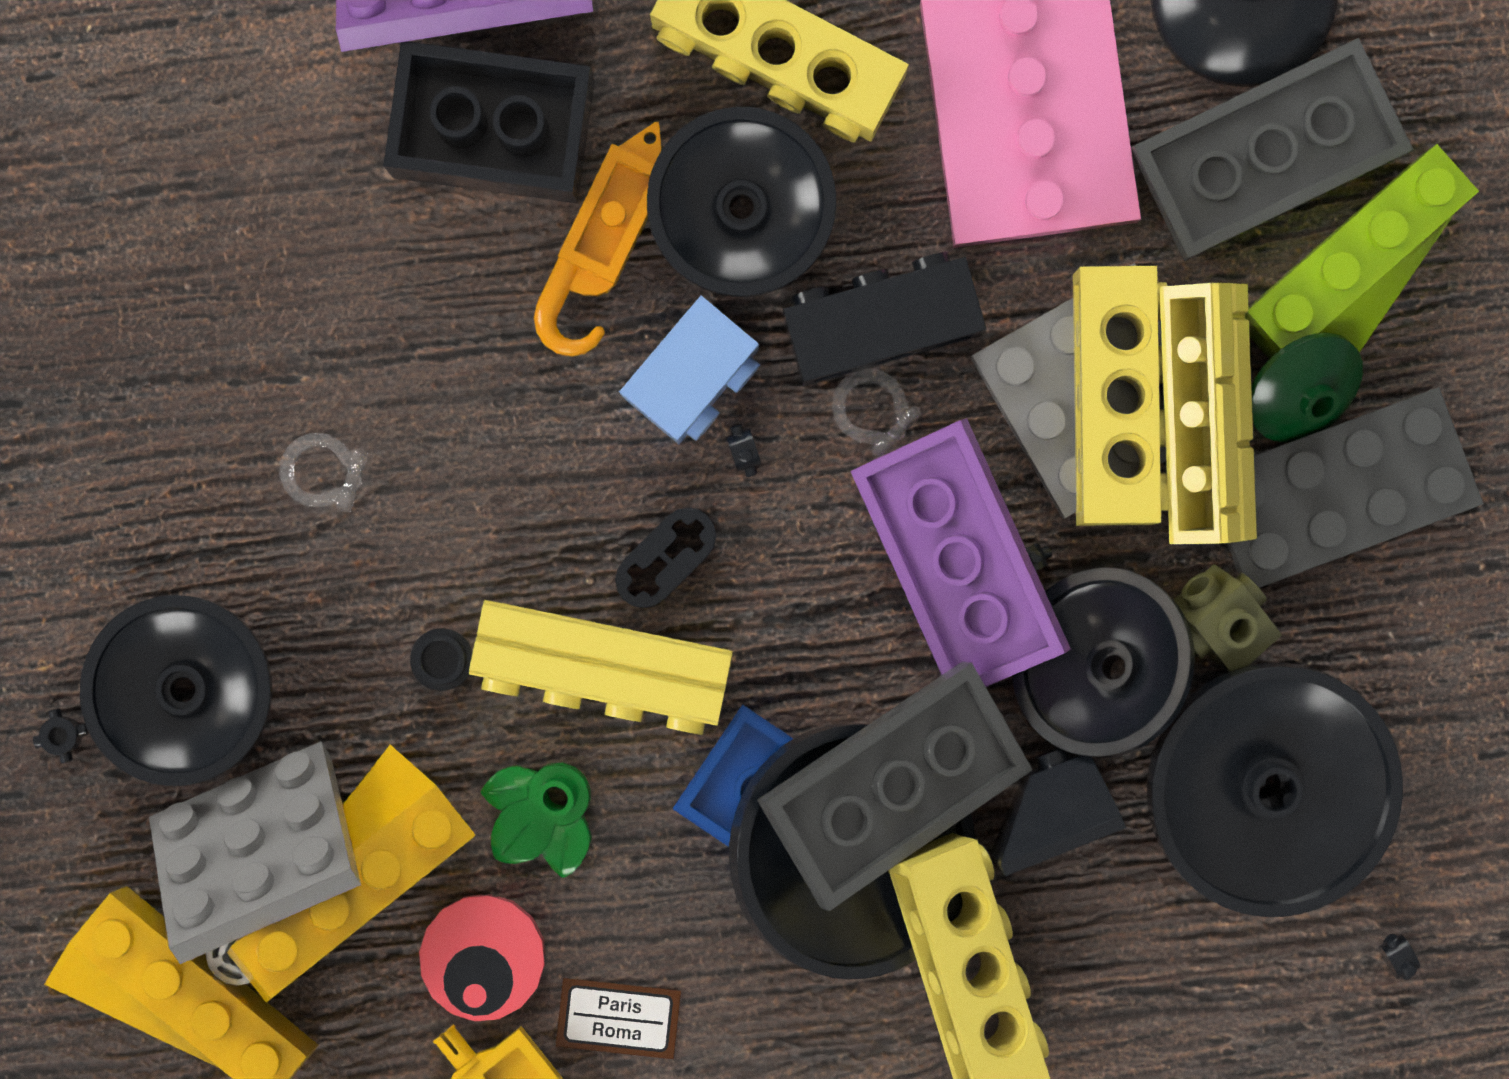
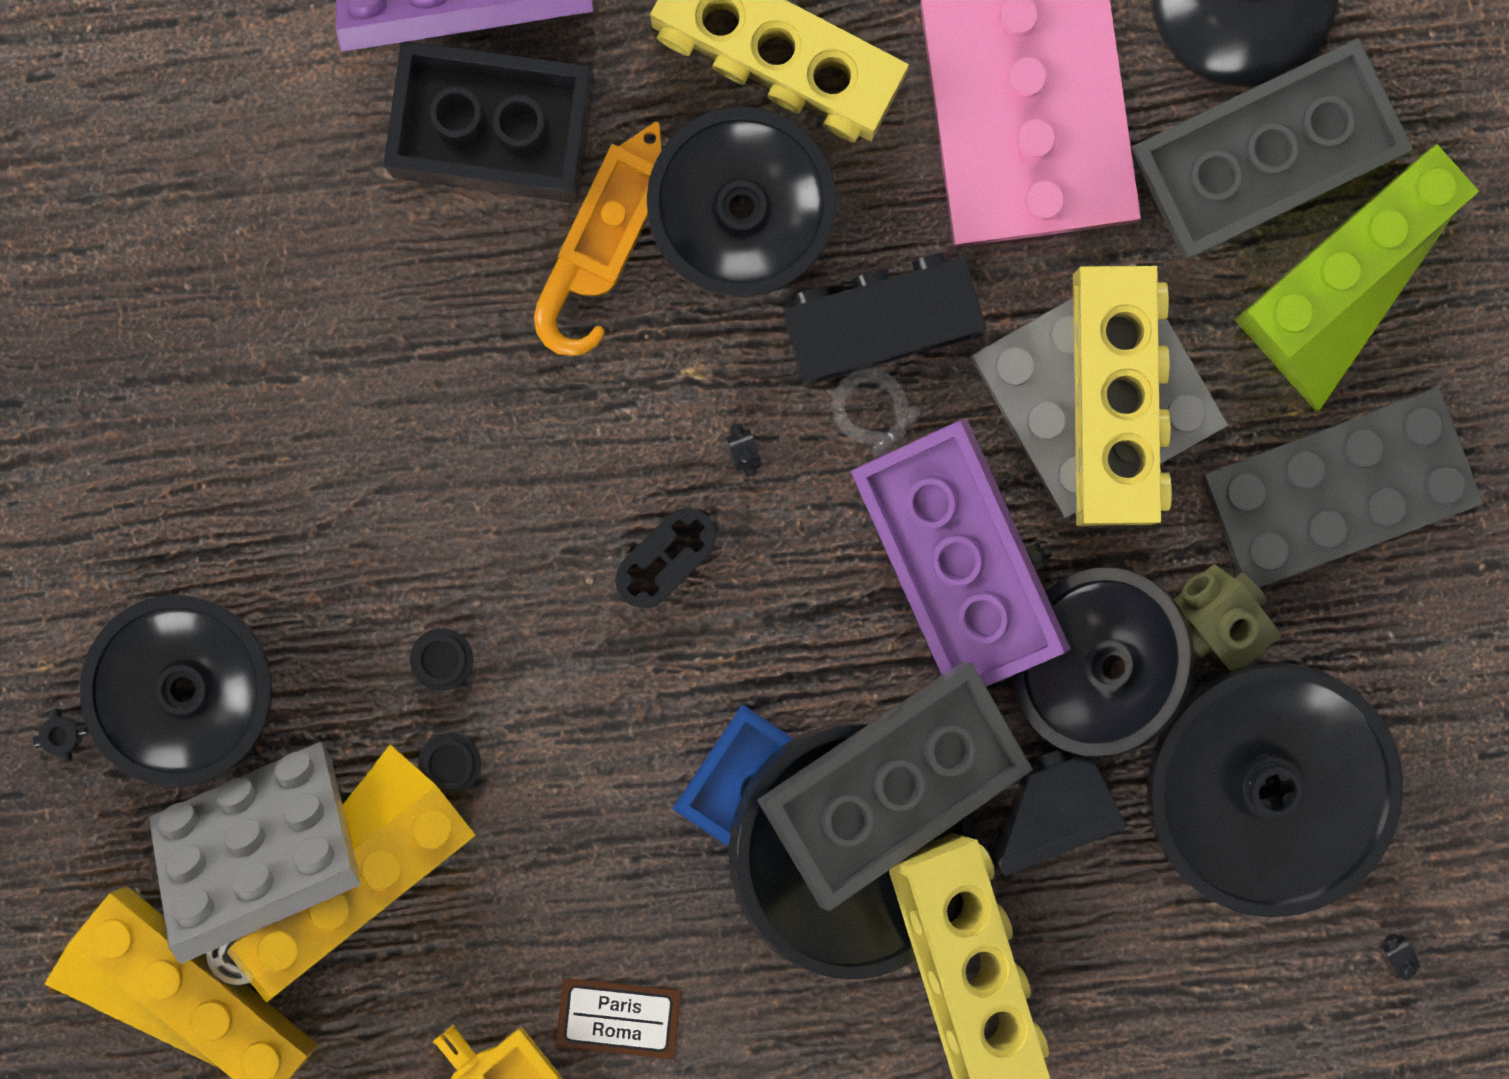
(341, 496): clear piece -> none
(450, 762): none -> black plate
(482, 957): coral tile -> none
(535, 824): green plate -> none
(601, 664): light yellow brick -> none
(692, 371): light blue brick -> none
(1208, 413): light yellow brick -> none
(1306, 386): dark green dish -> none

